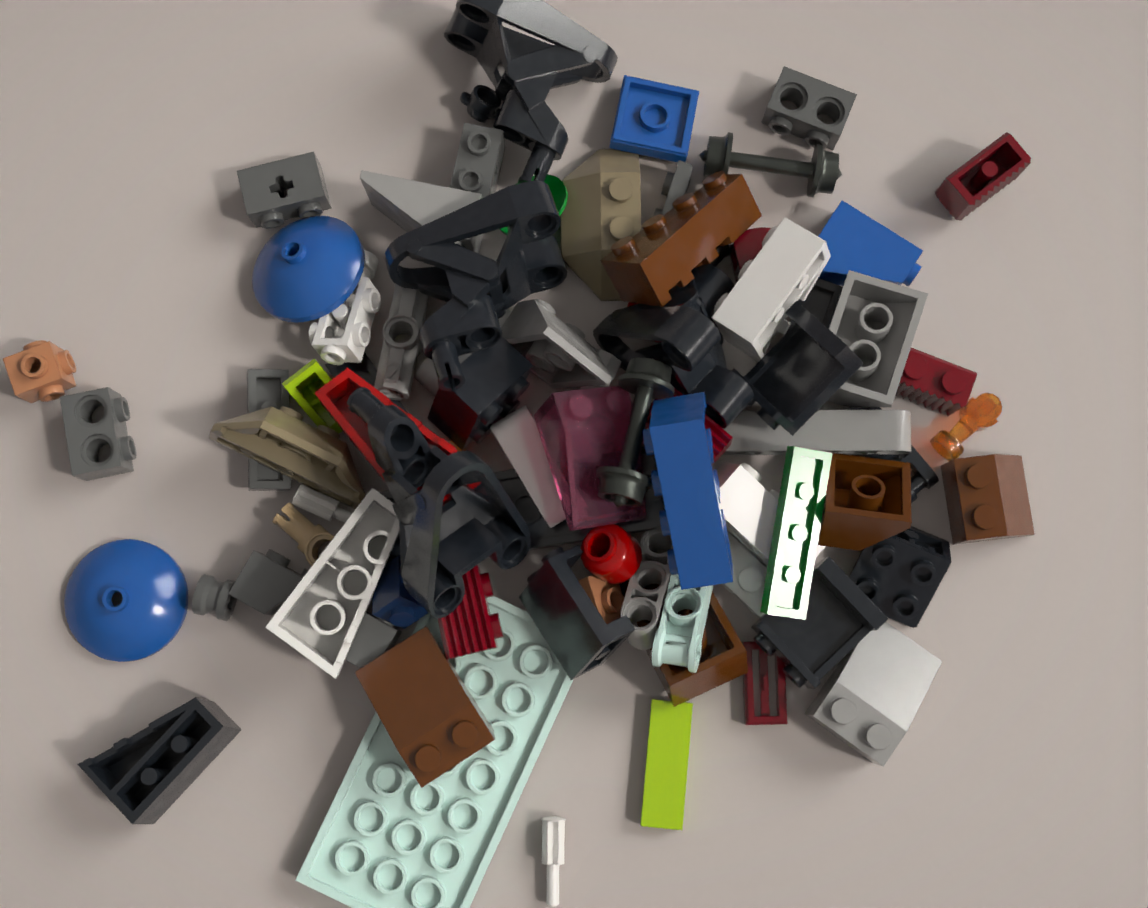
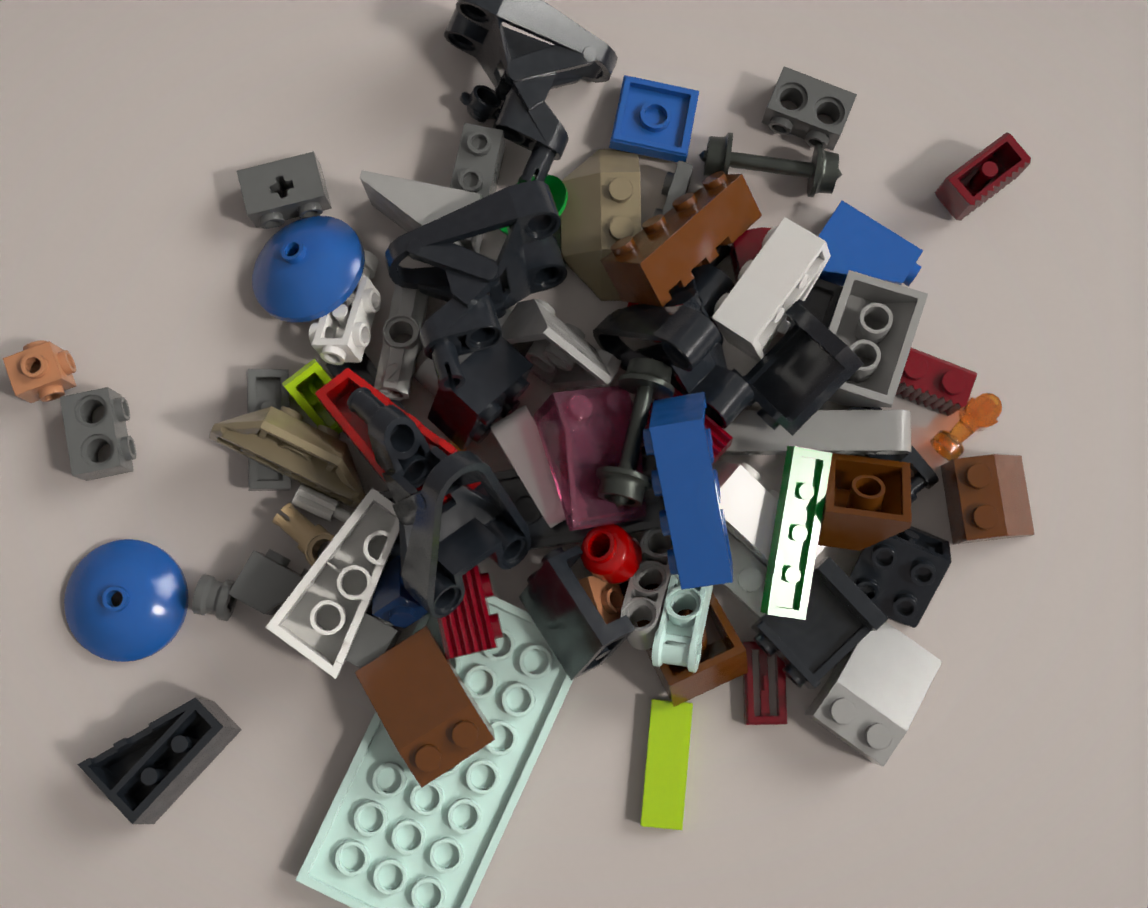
(553, 855): white axle -> none

